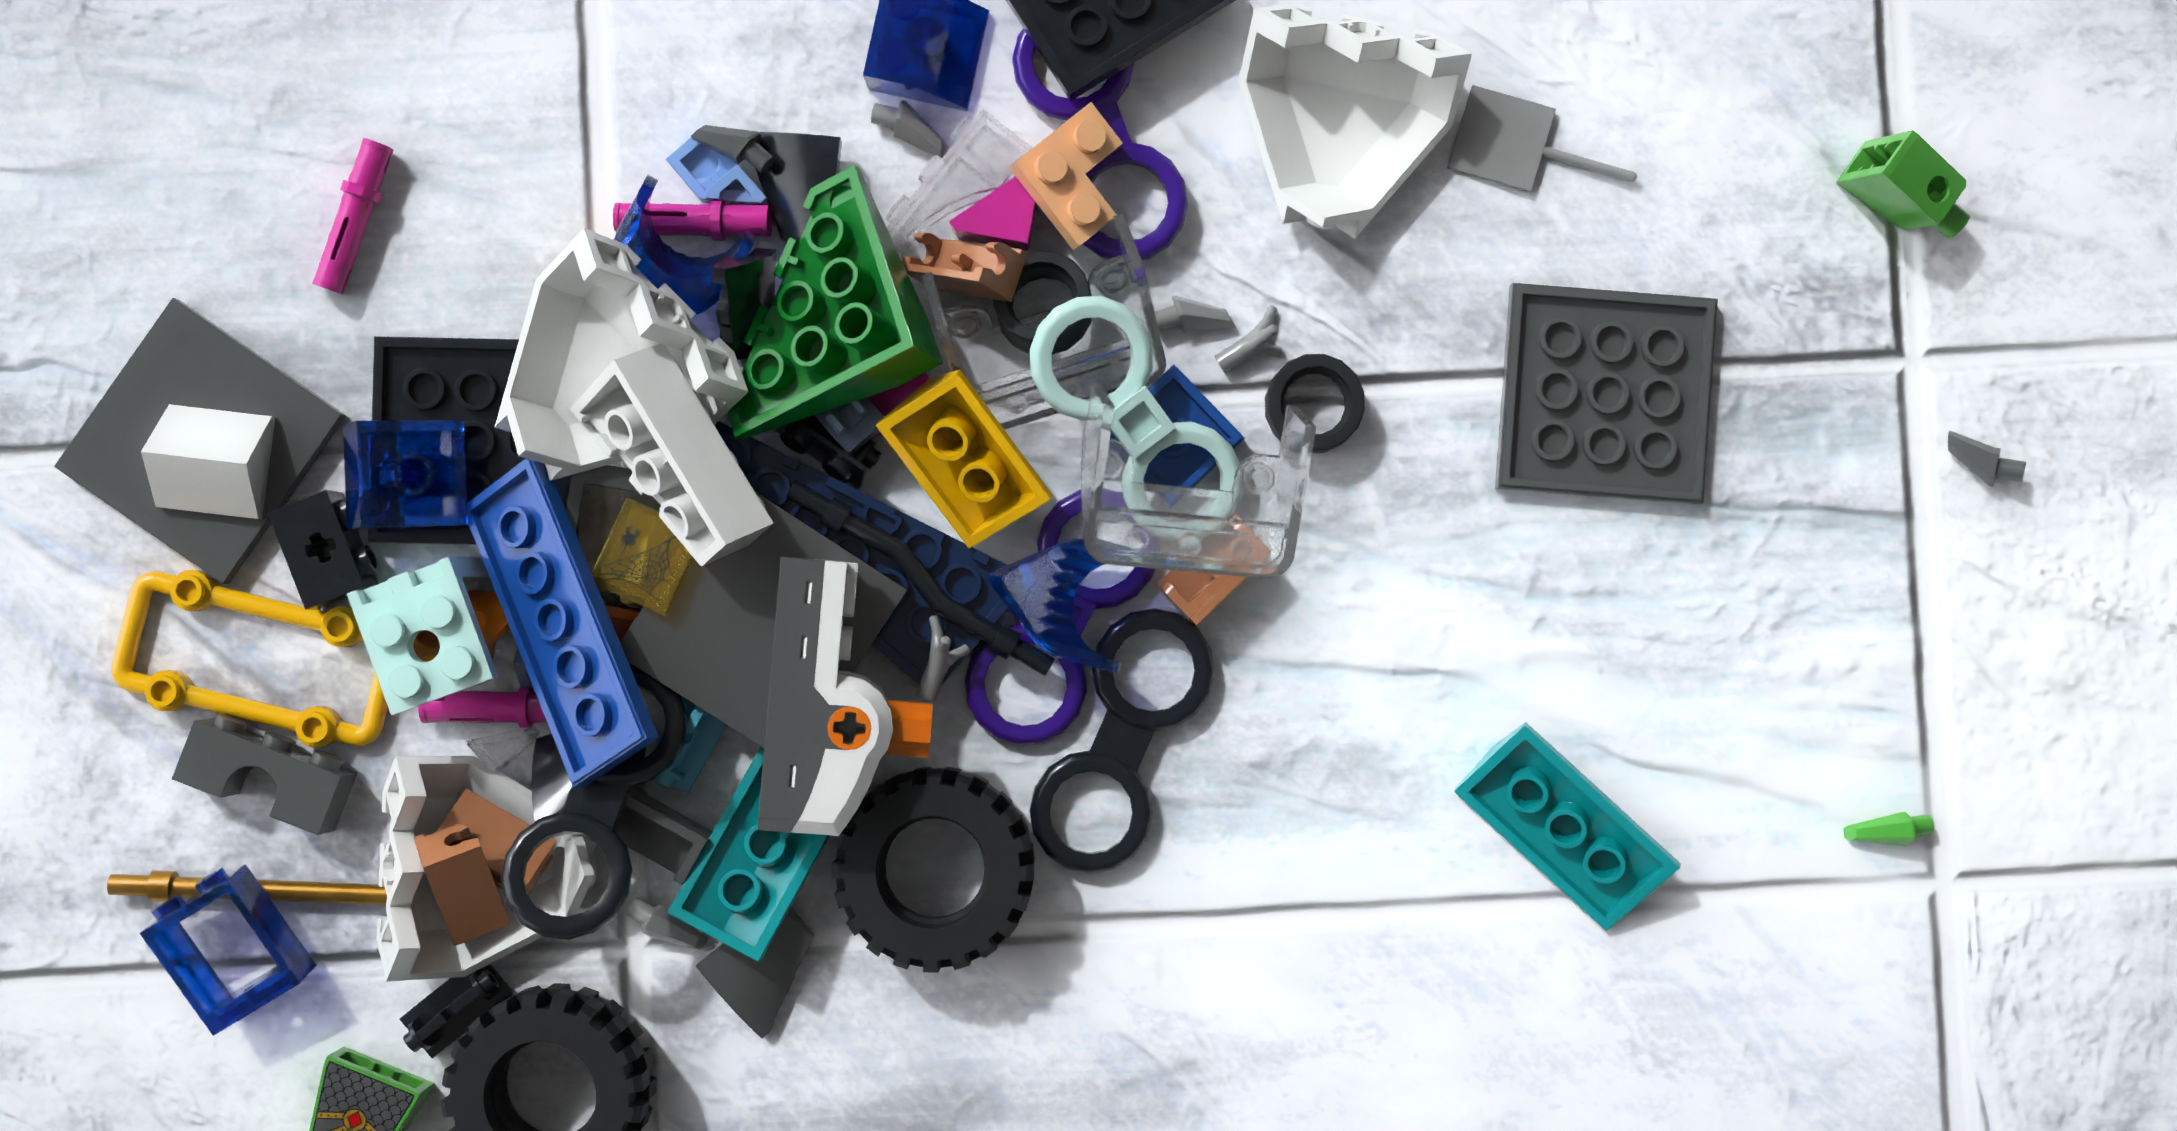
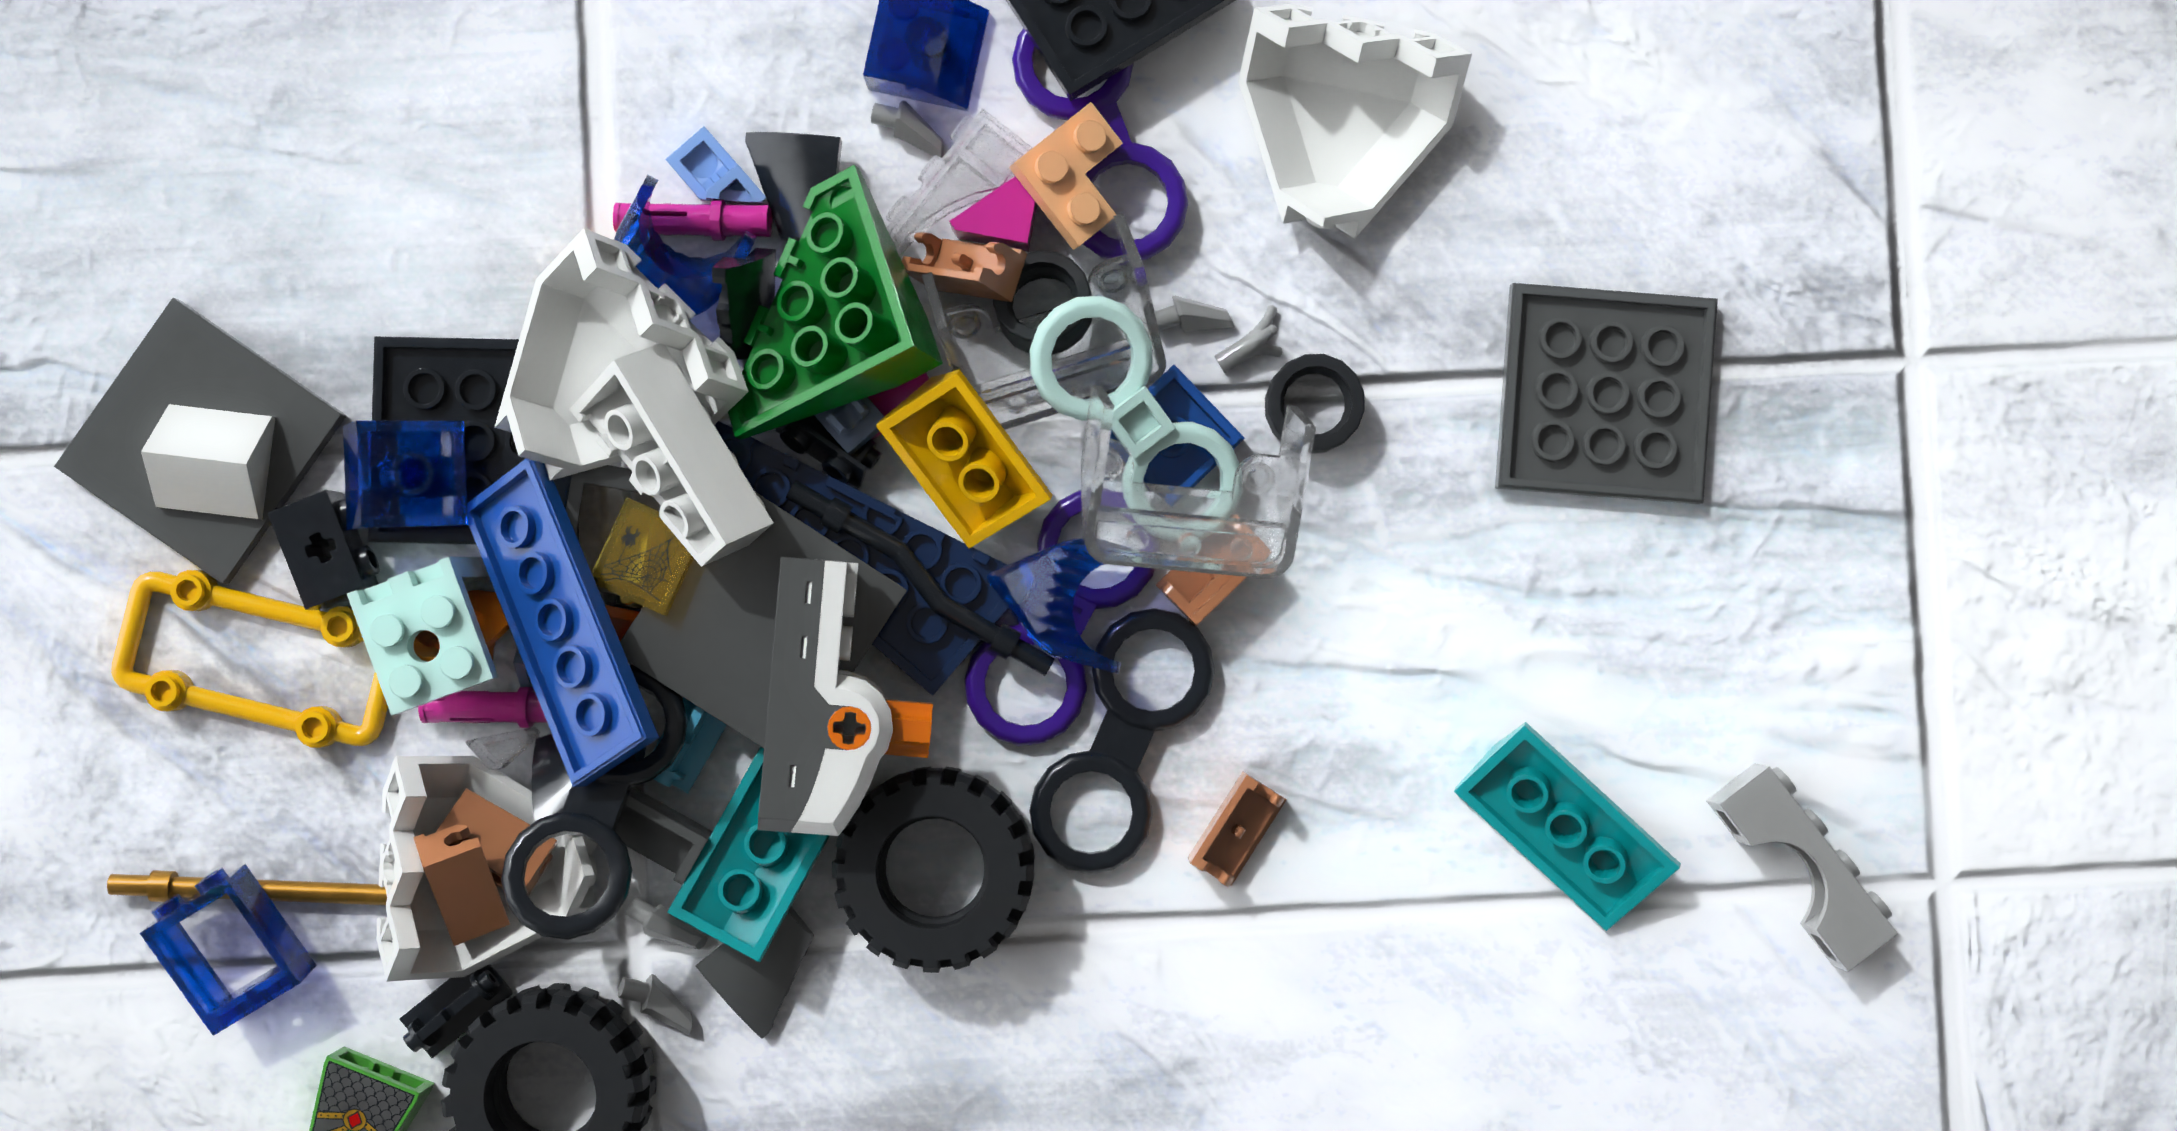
(308, 786): dark grey arch -> none
(353, 215): dark pink pin -> none
(656, 1001): none -> light grey bar
(736, 145): dark grey bar -> none
(939, 661): light grey bar -> none
(1236, 829): none -> nougat hinge
(1505, 139): light grey piece -> none
(1841, 914): none -> light grey arch
(1890, 829): bright green bar -> none
(1907, 183): bright green torso -> none
(1984, 459): dark grey bar -> none

